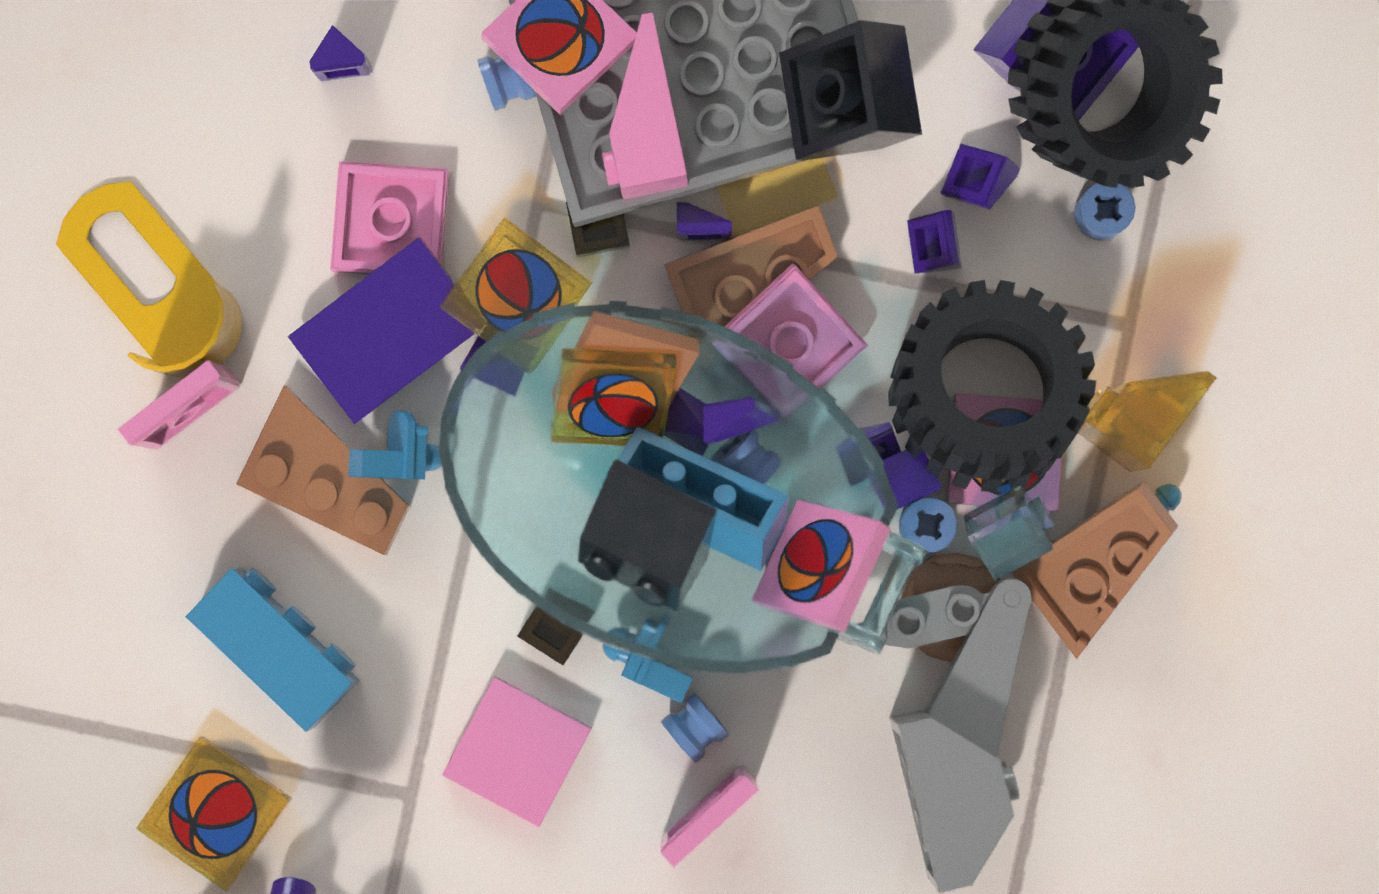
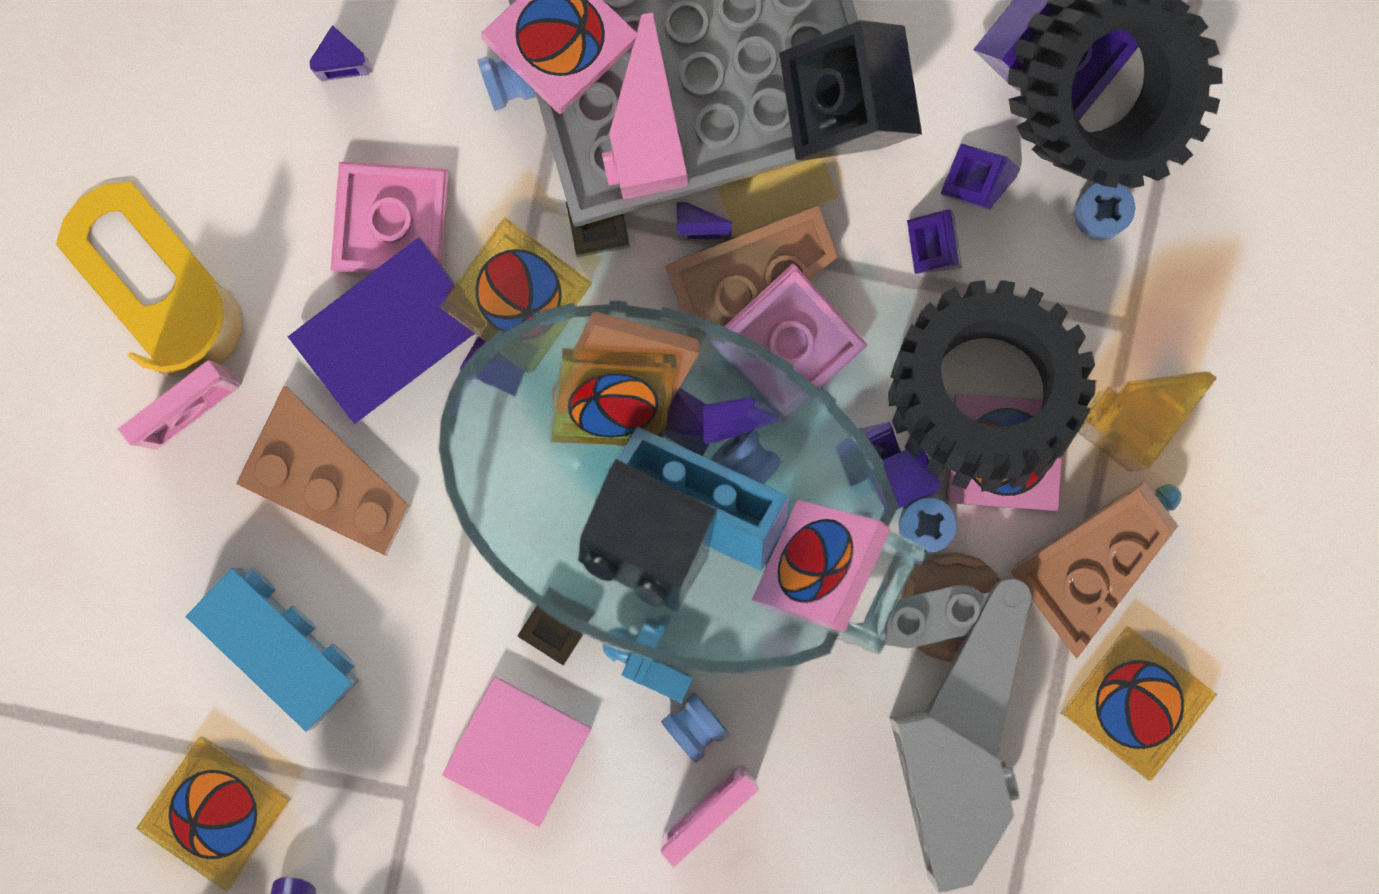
(405, 456): dark azure piece -> none
(1010, 531): clear light blue brick -> none
(1138, 703): none -> tile

